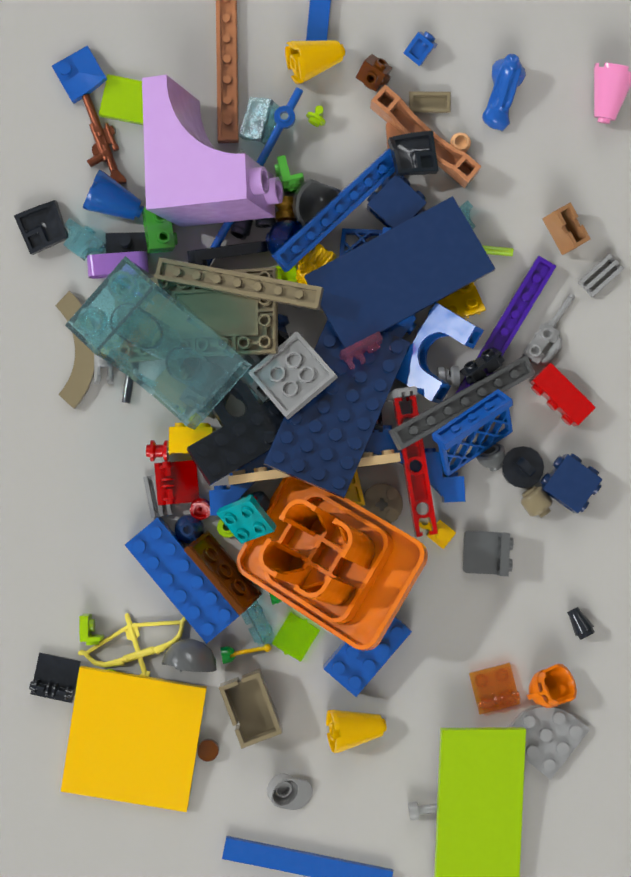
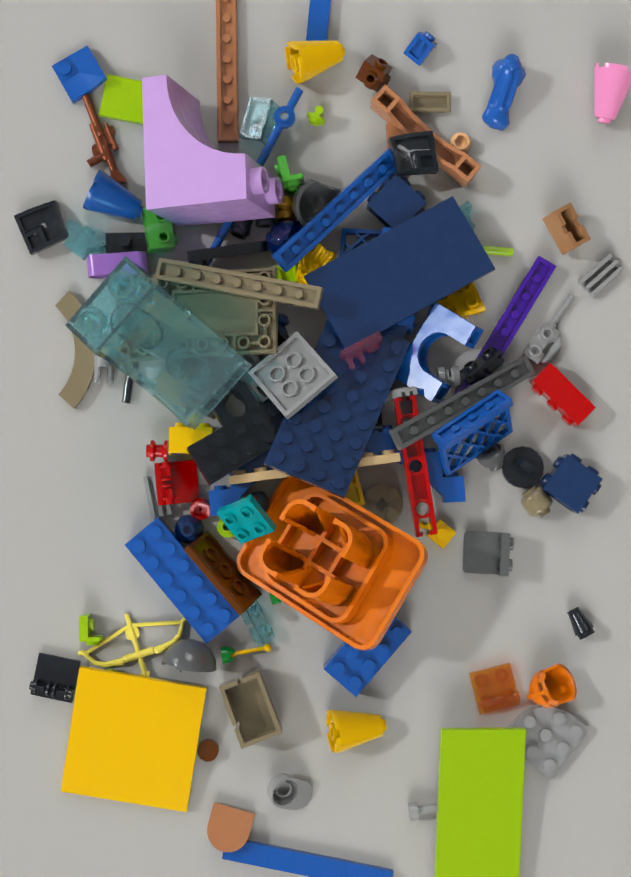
(229, 827): none -> nougat tile
(295, 636): clear neon green piece -> none

